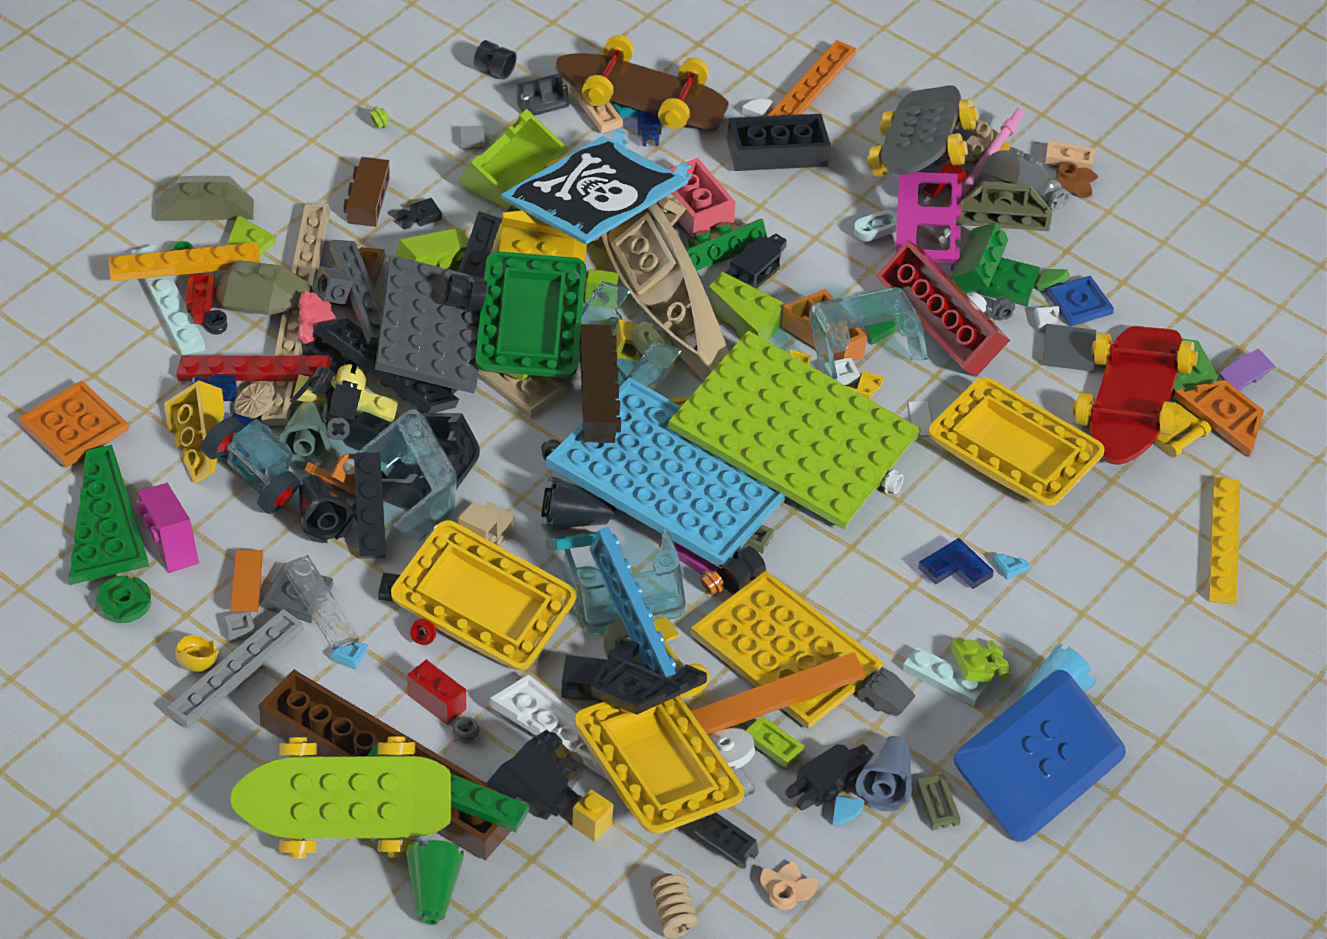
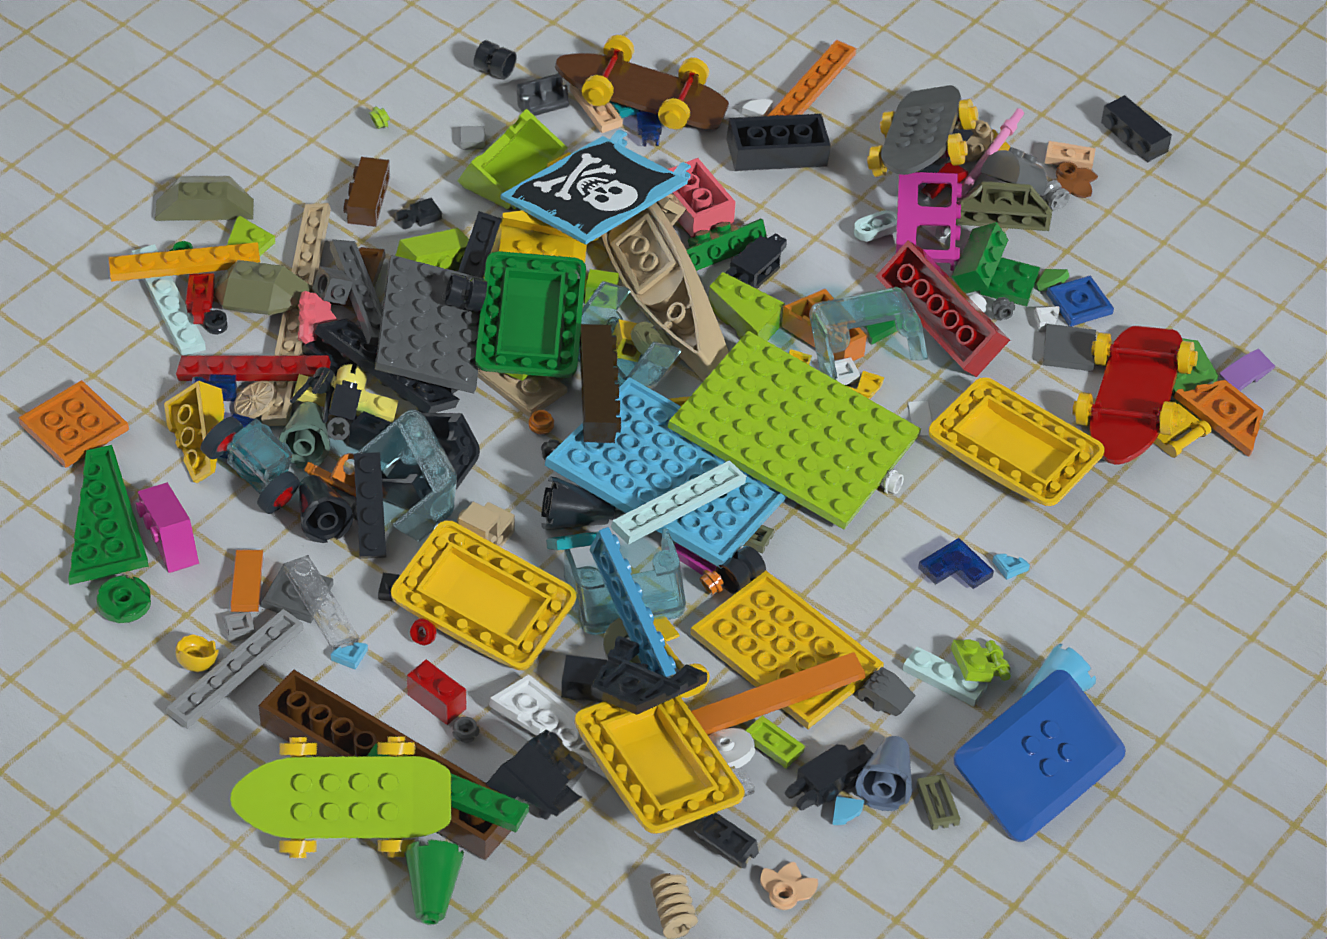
(541, 422): none -> orange plate
(592, 815): yellow brick -> none
(678, 502): none -> light aqua plate
(1136, 128): none -> black brick
(1224, 540): yellow plate -> none

